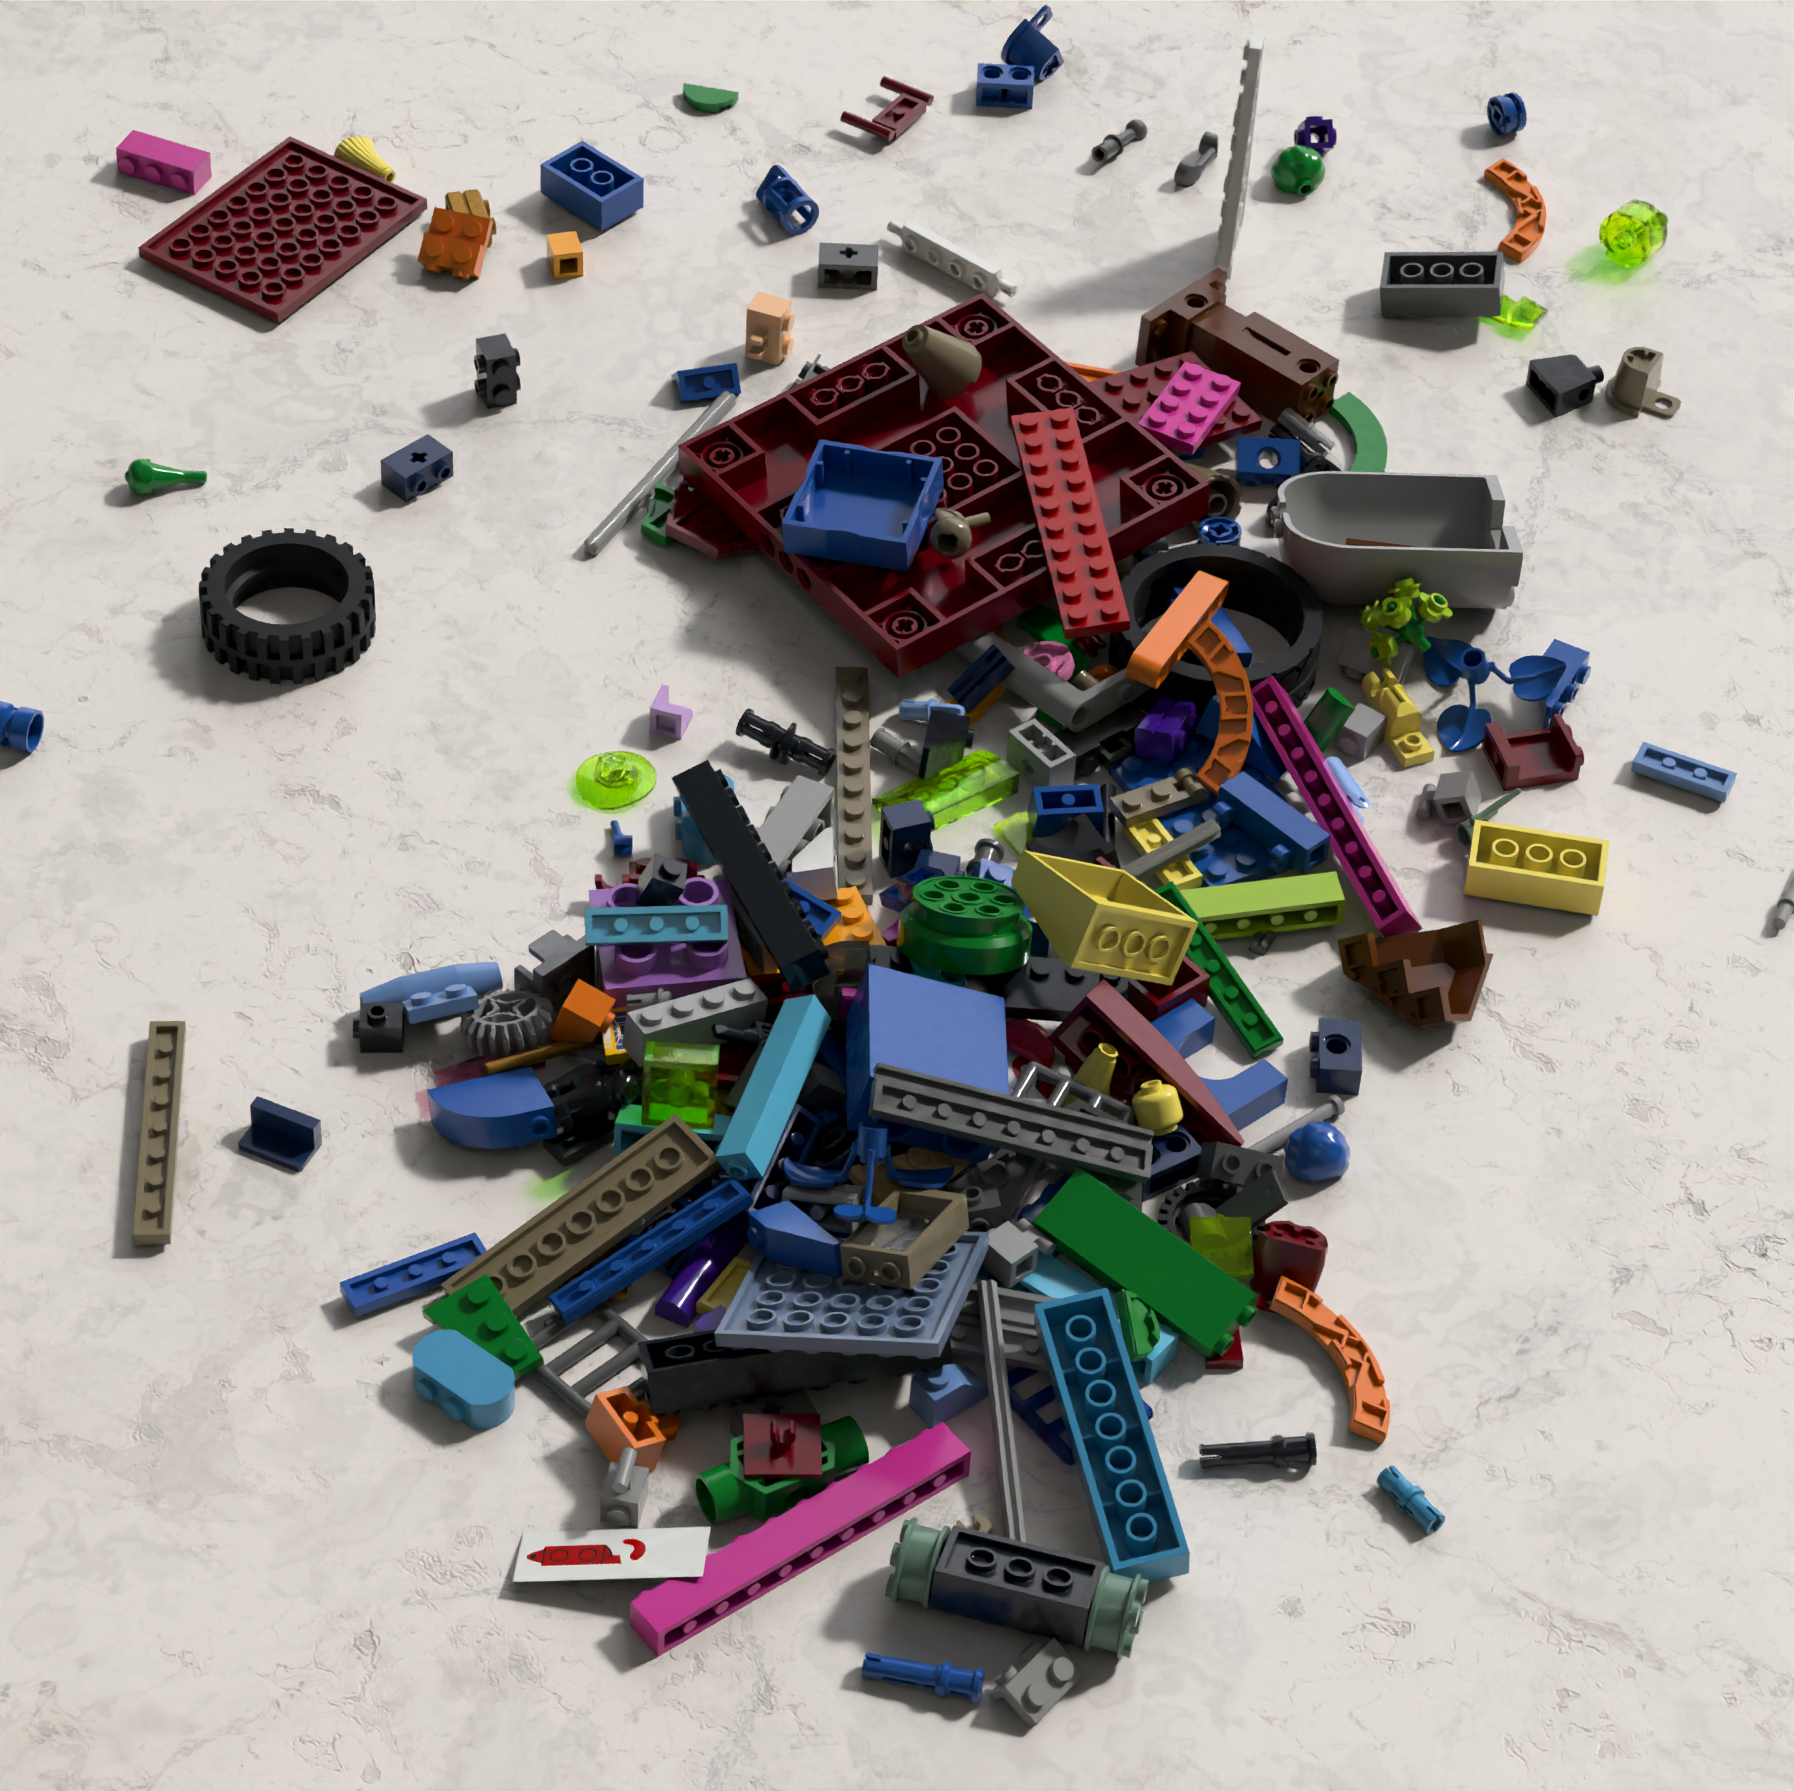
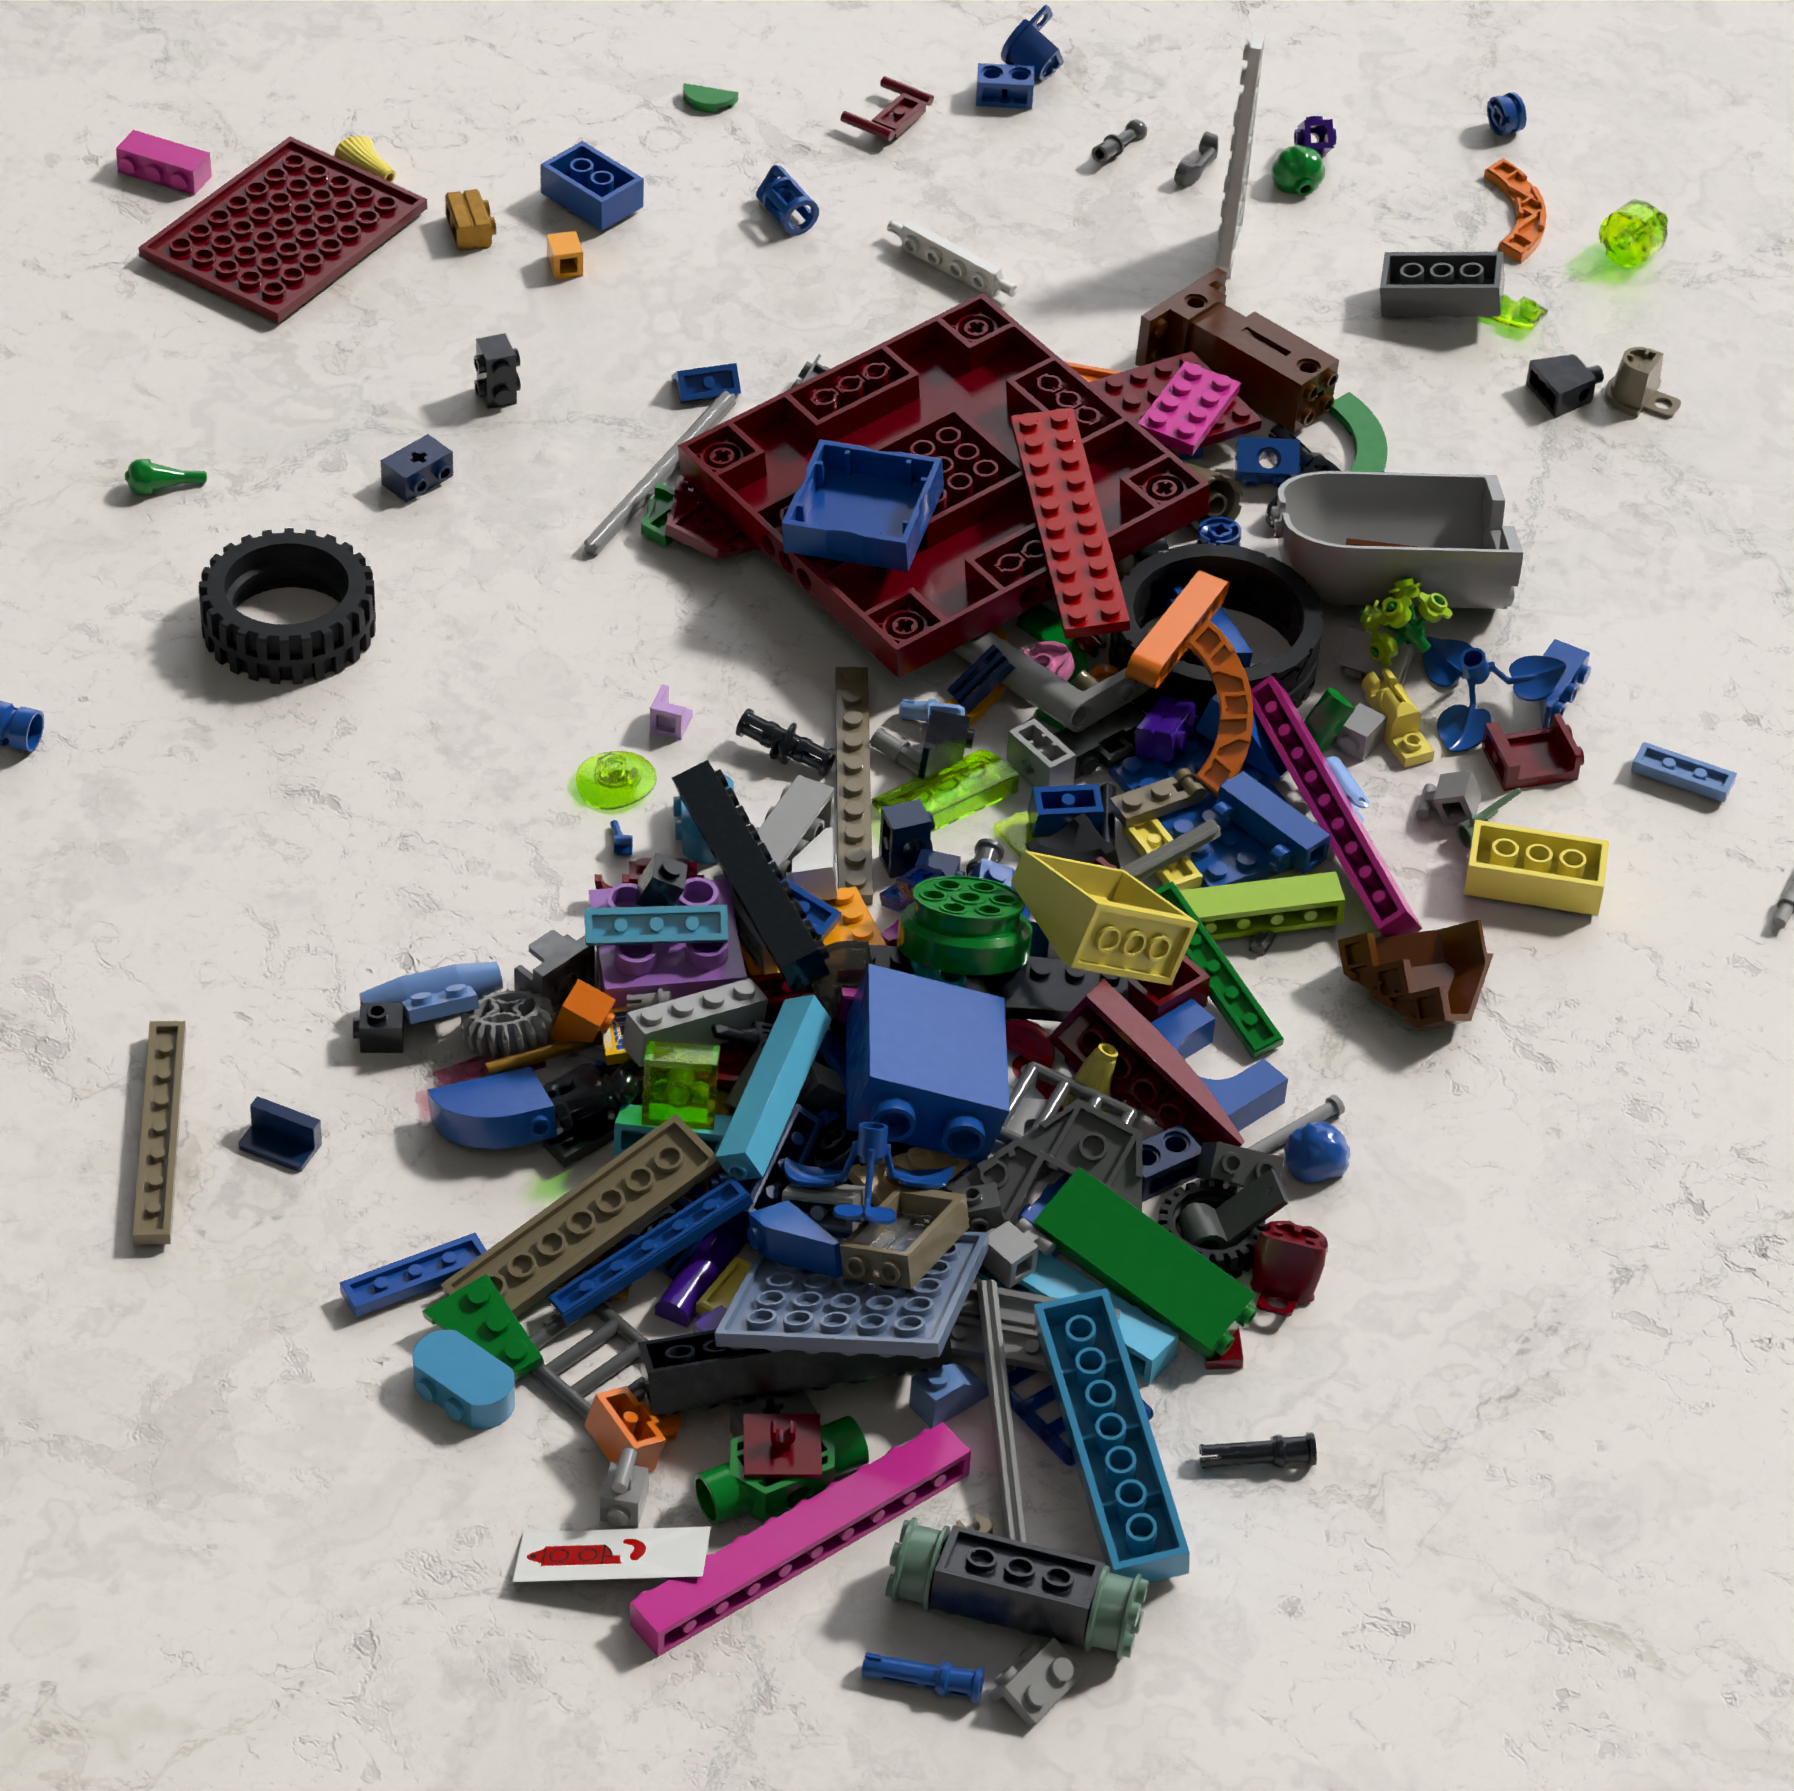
(455, 243): orange plate -> none
(769, 328): light nougat brick -> none
(848, 266): dark grey brick -> none
(942, 360): dark tan cone -> none
(952, 532): dark tan piece -> none
(1011, 1123): dark grey plate -> none
(1138, 1325): green tile -> none
(1157, 1107): light yellow head -> none
(1224, 1243): clear neon green piece -> none
(1305, 431): light grey axle -> none
(1337, 1056): dark blue brick -> none
(1347, 1349): orange tile -> none
(1410, 1499): dark azure pin -> none

